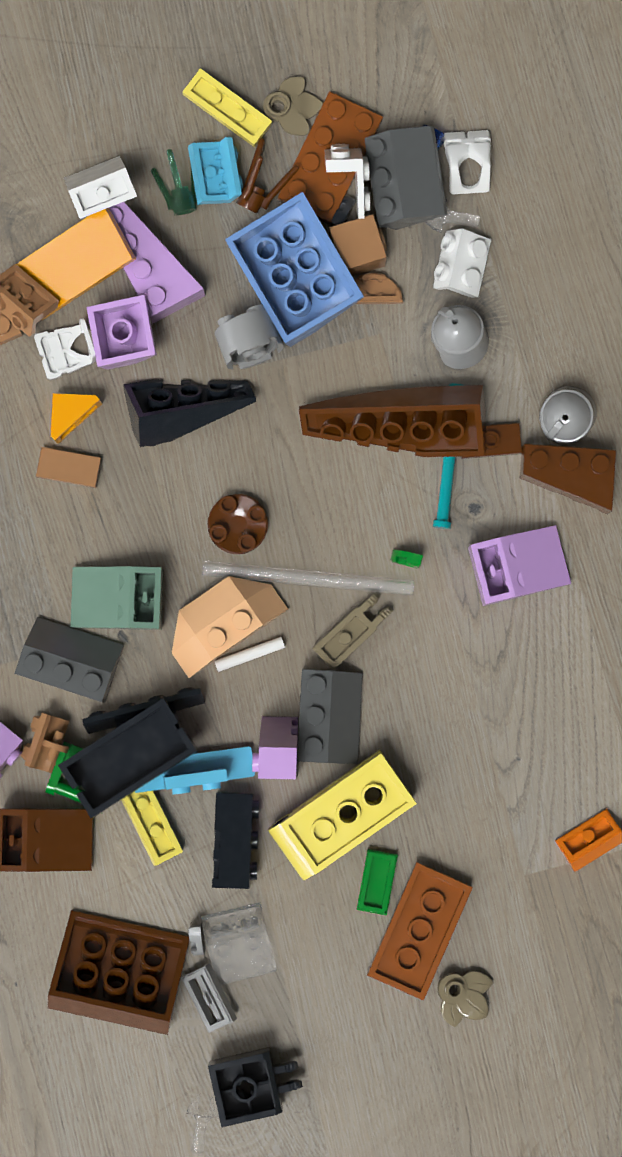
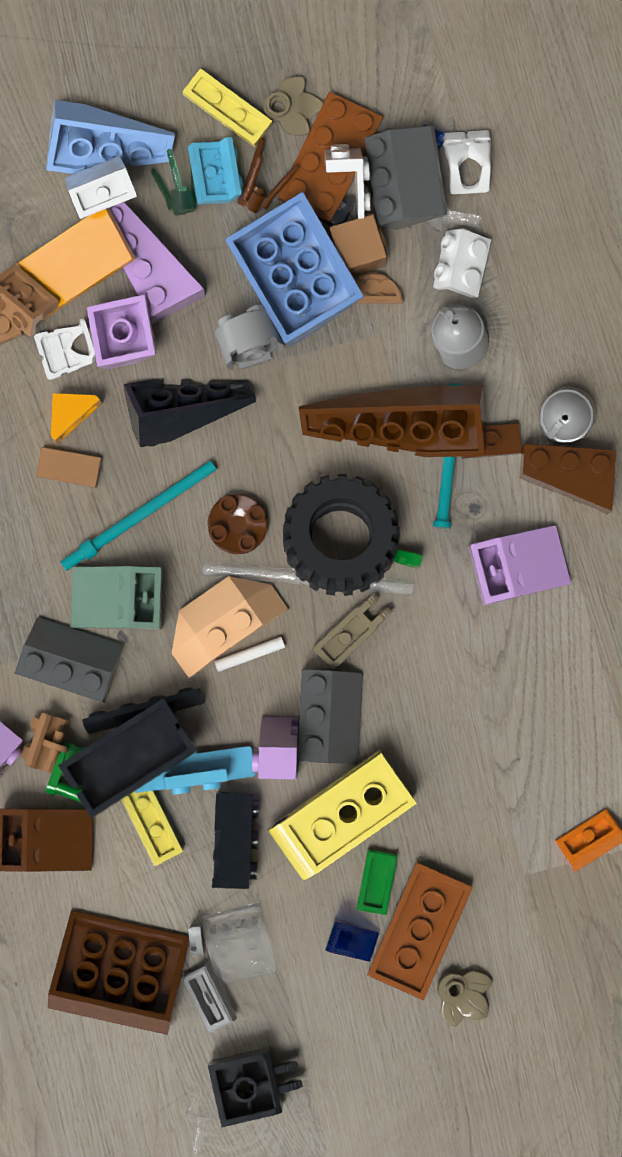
(89, 136): none -> light blue wedge
(89, 549): none -> teal bar
(349, 497): none -> black tyre
(351, 940): none -> clear blue slope

